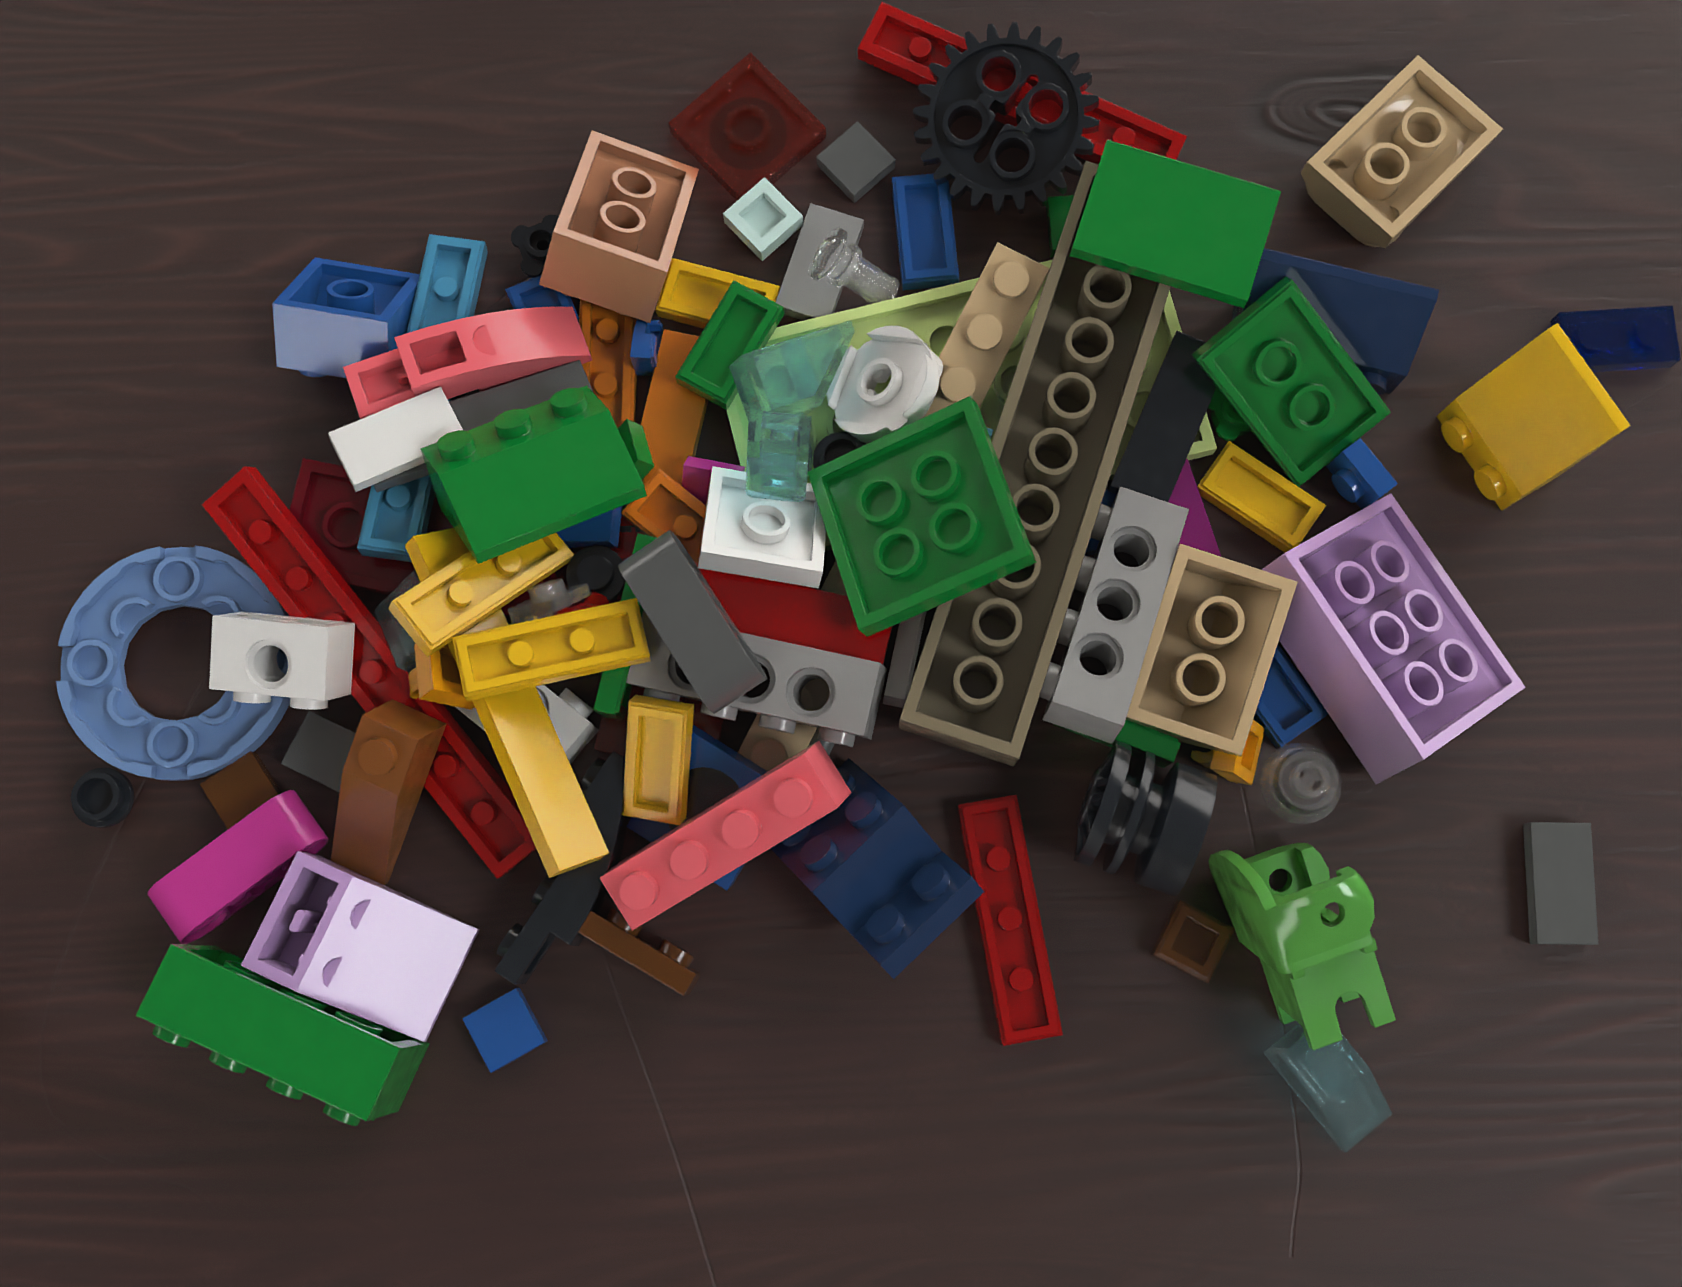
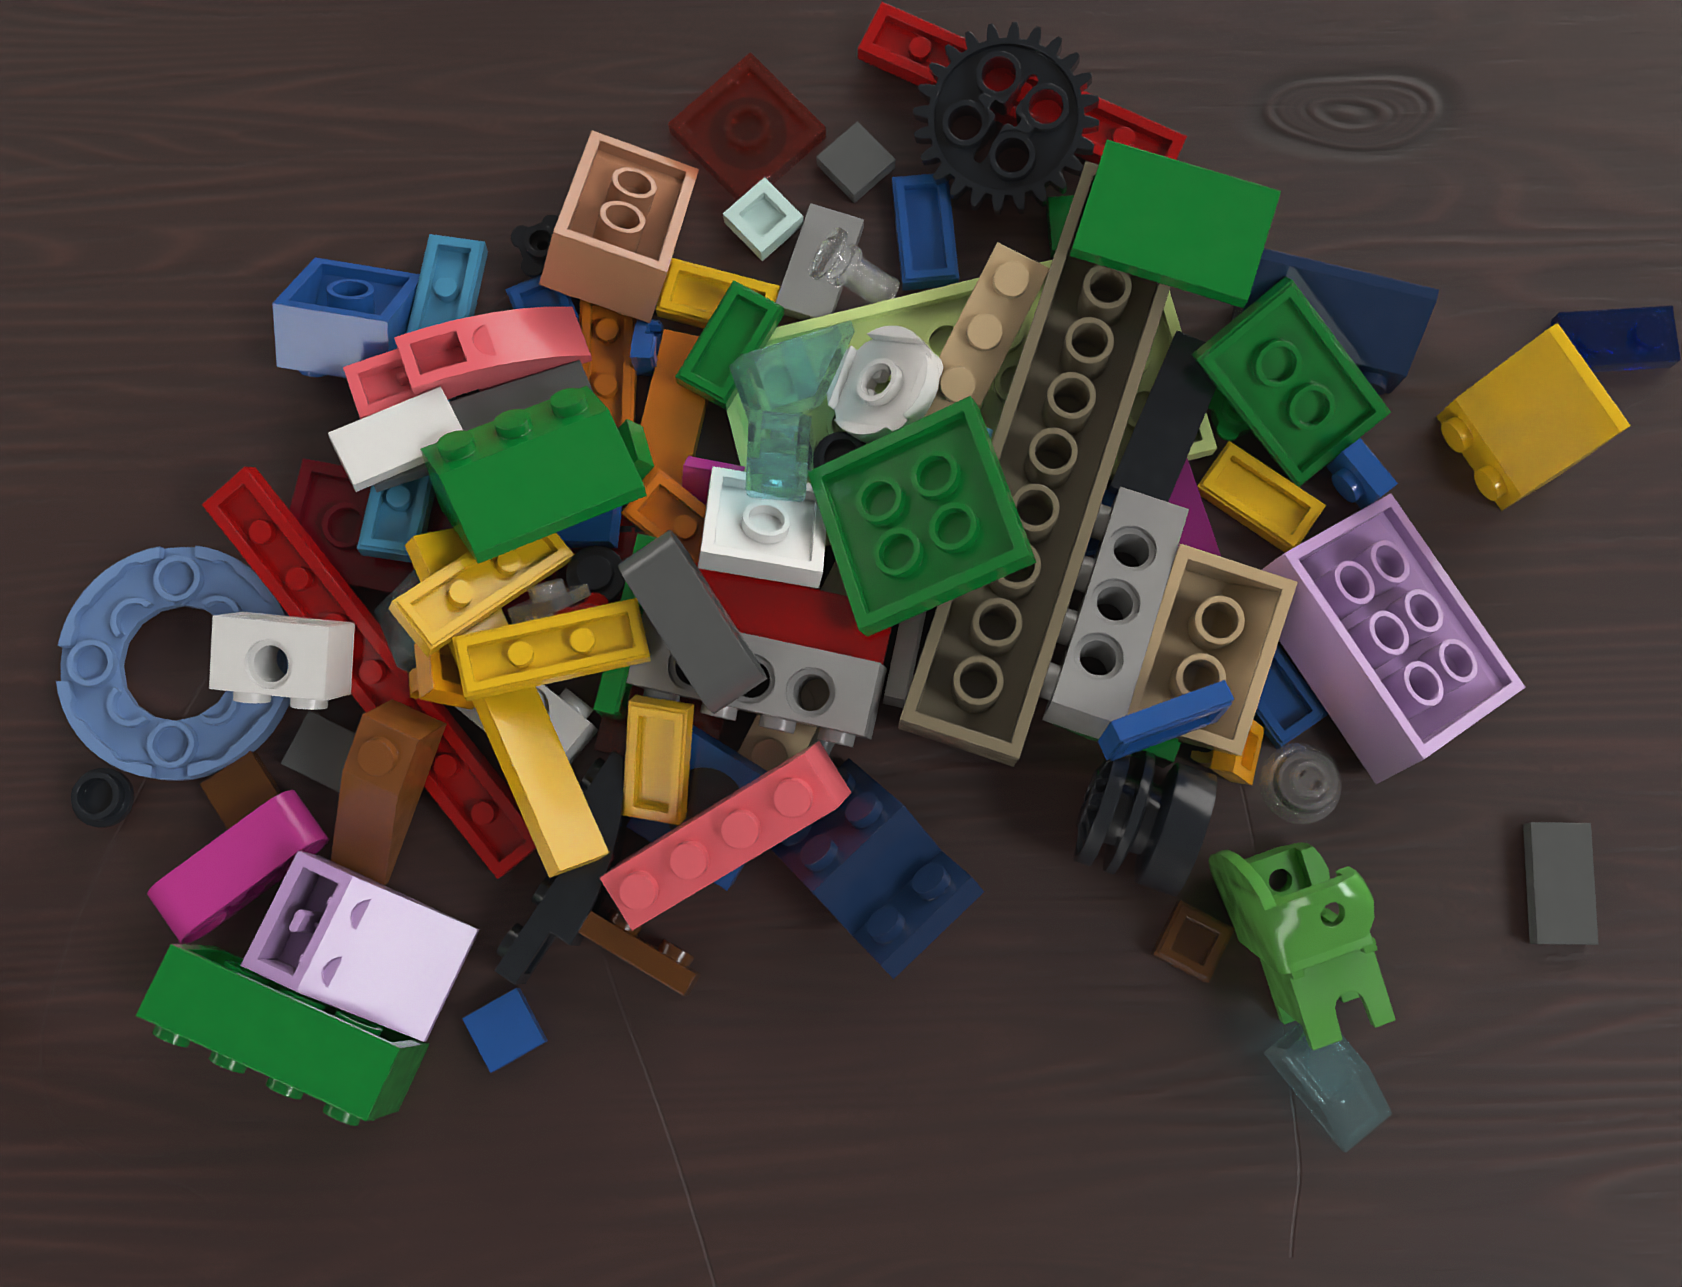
(1009, 921): red tile -> none
(1165, 721): none -> blue tile
(1397, 154): tan slope -> none

